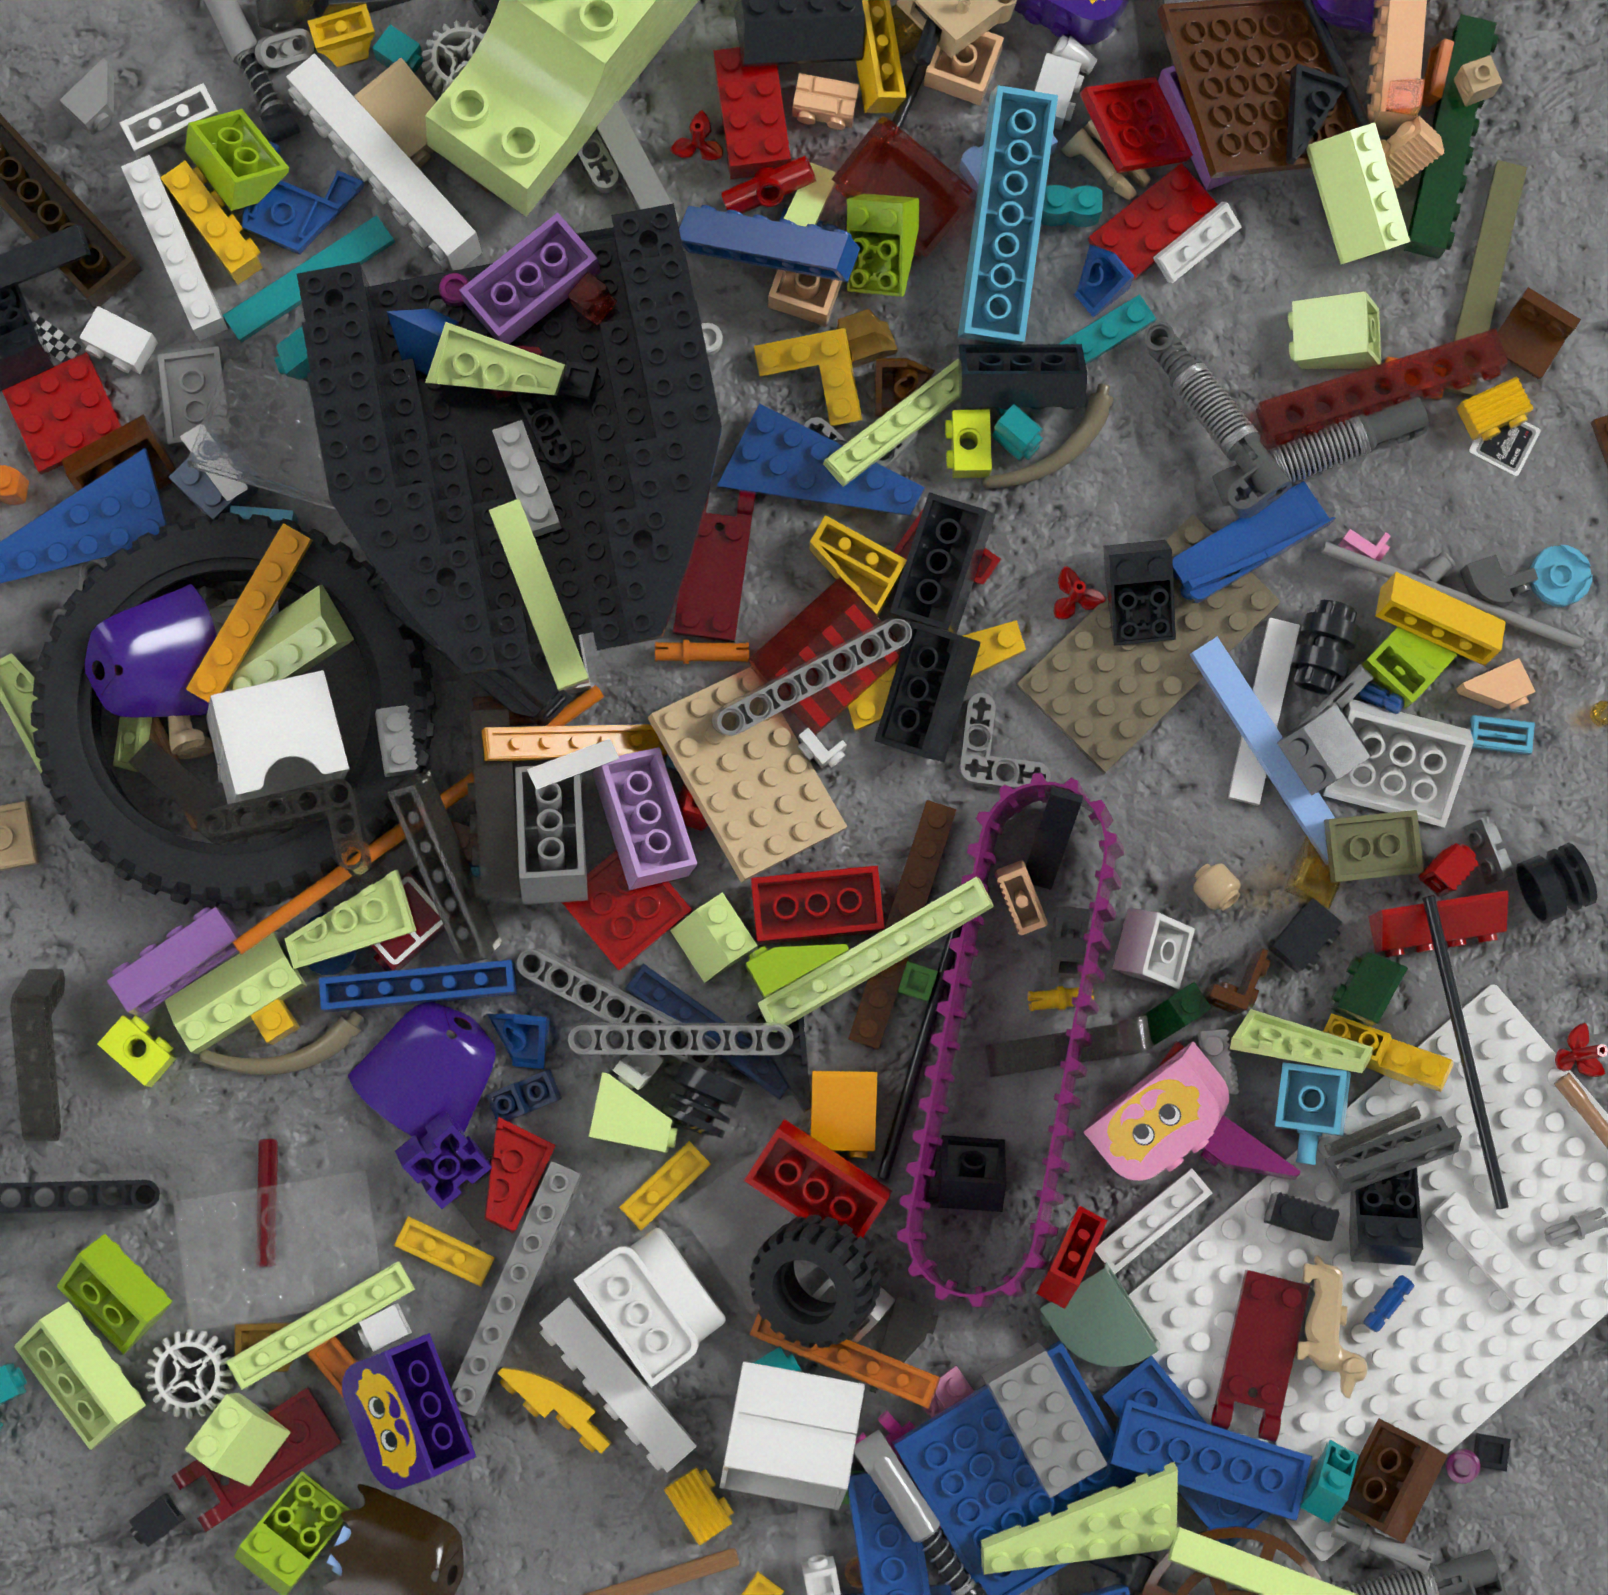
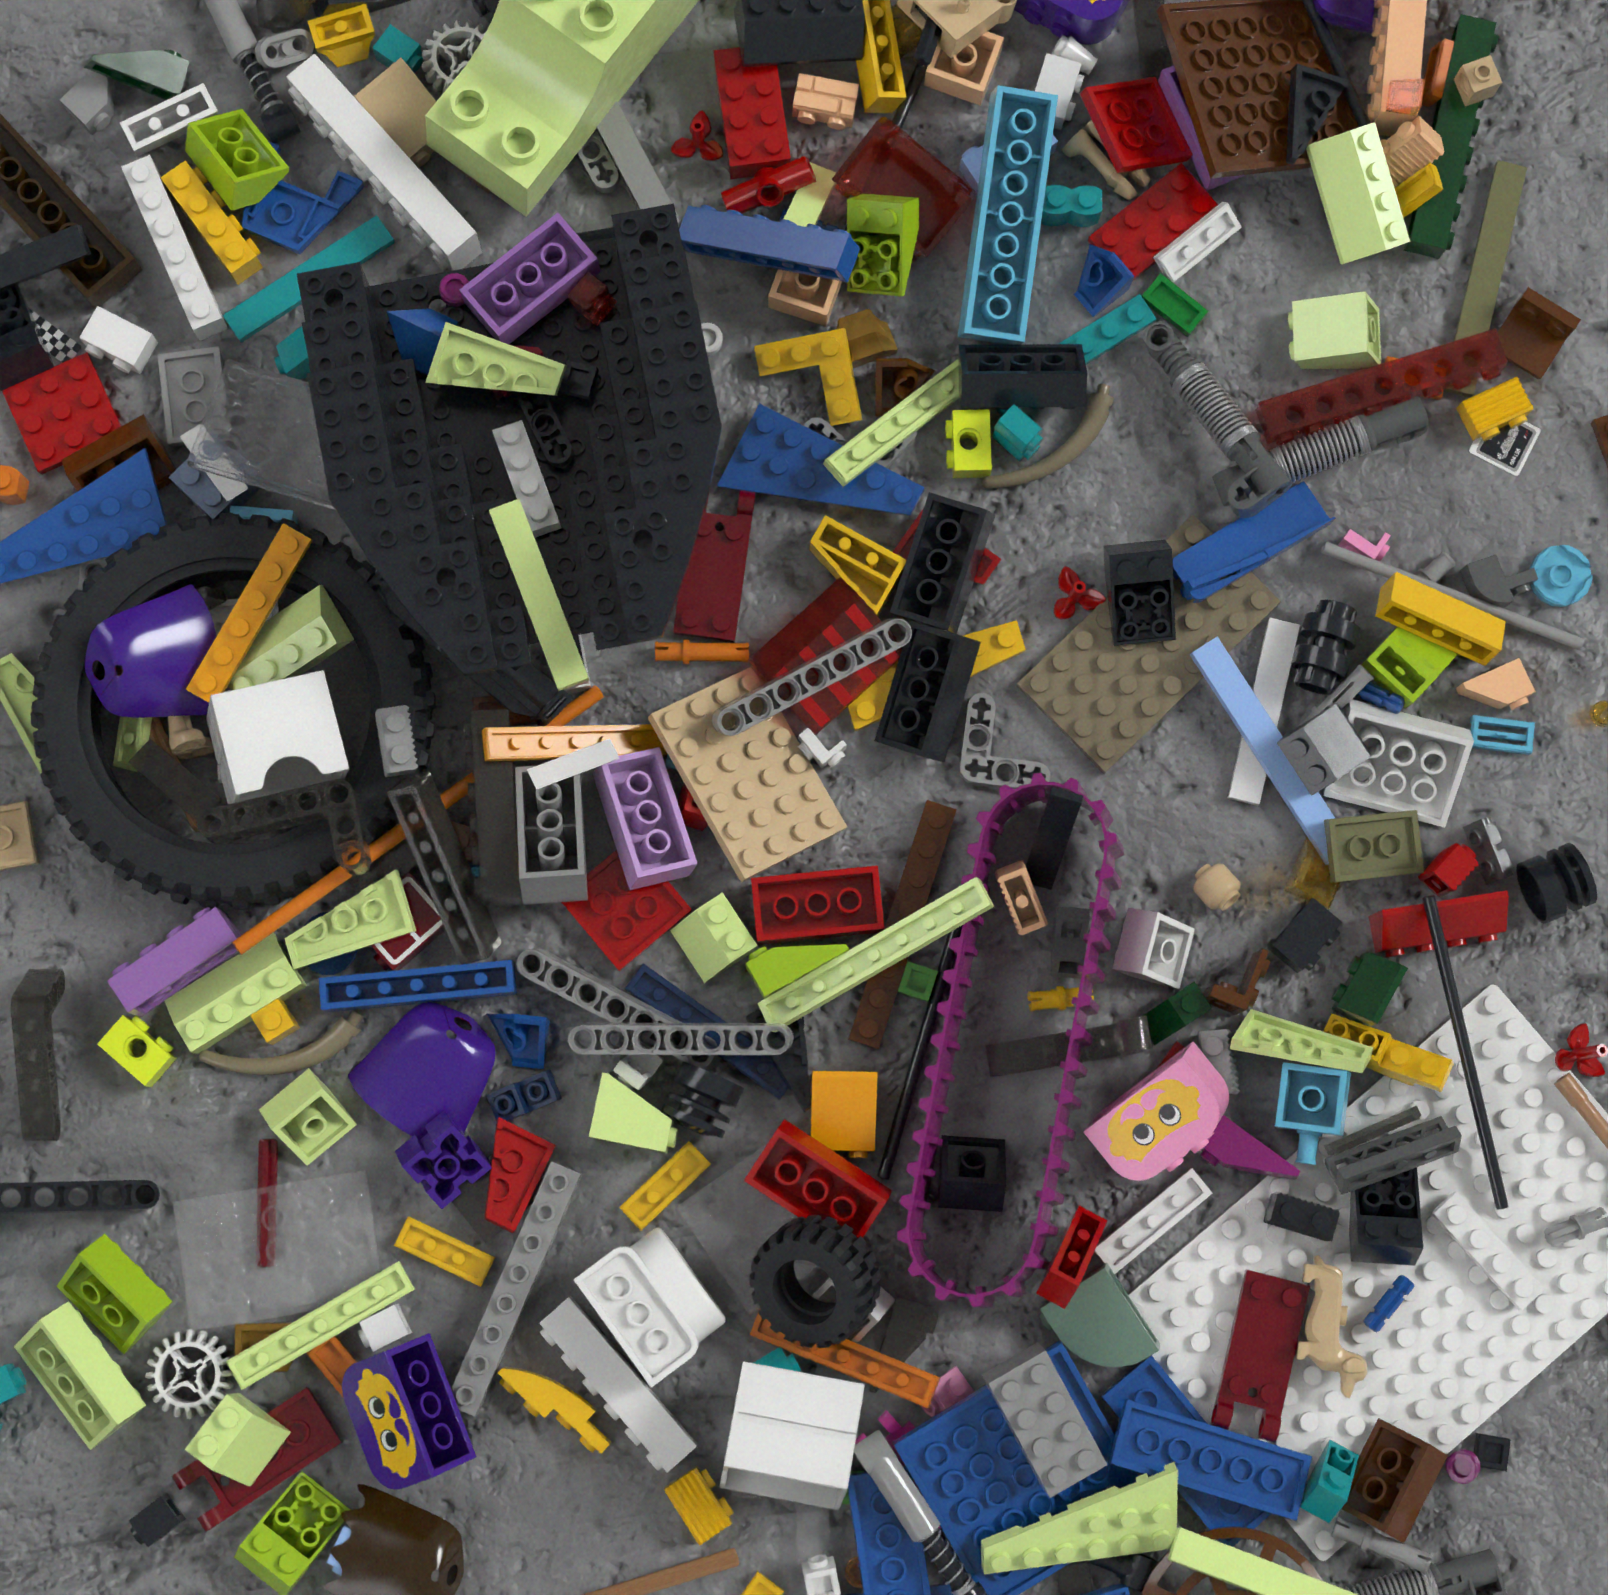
(150, 71): none -> slope
(307, 1117): none -> yellowish green slope
(1174, 305): none -> green tile
(1418, 189): none -> yellow tile

